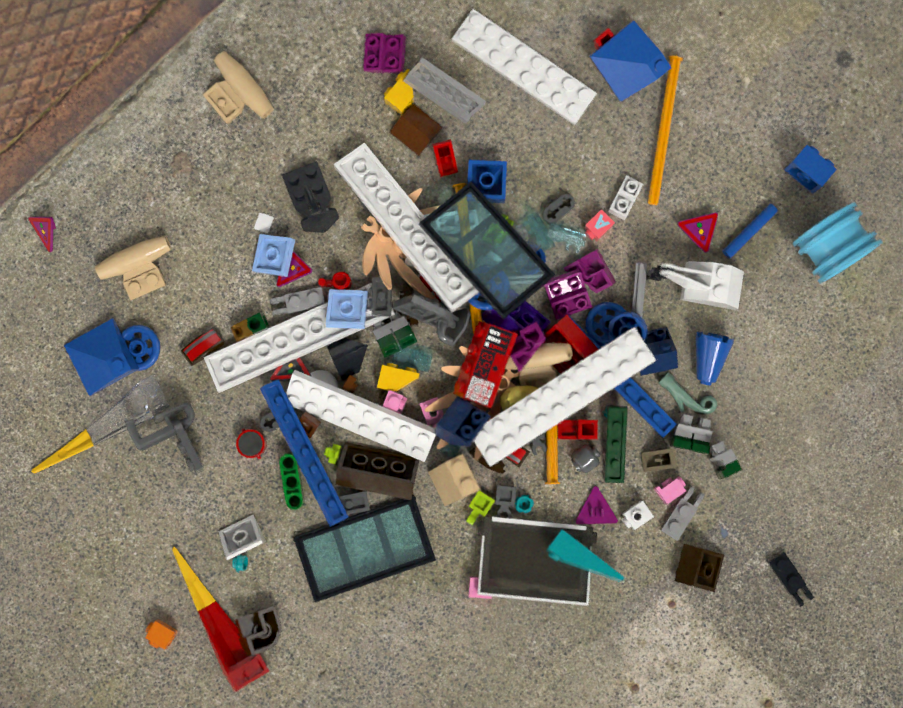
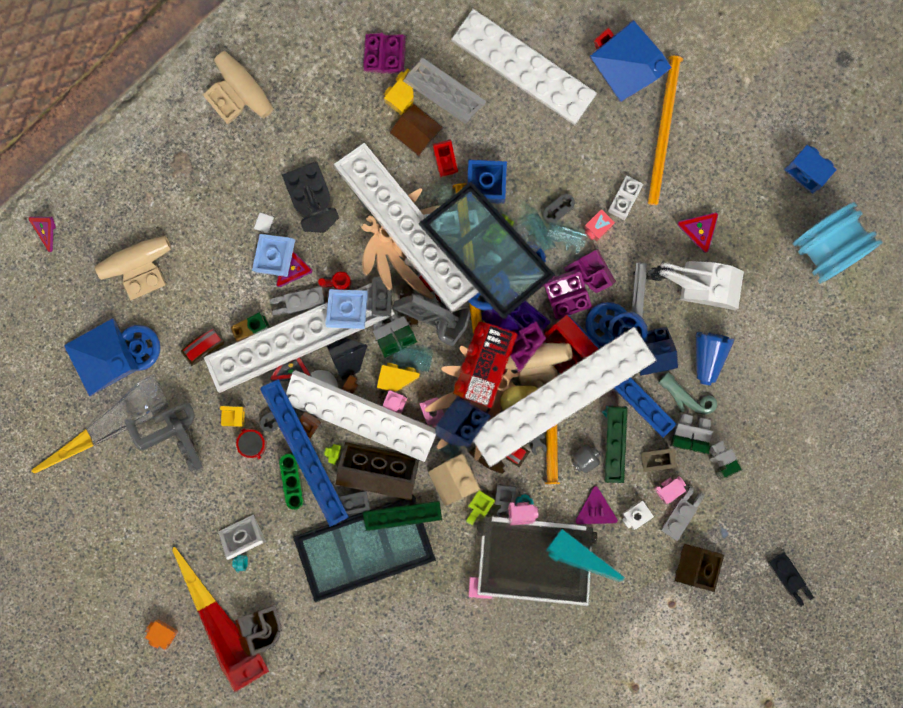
(232, 416): none -> yellow panel
(402, 516): none -> dark green tile
(522, 513): none -> bright pink brick
(577, 430): red slope -> none
(750, 231): blue piece -> none

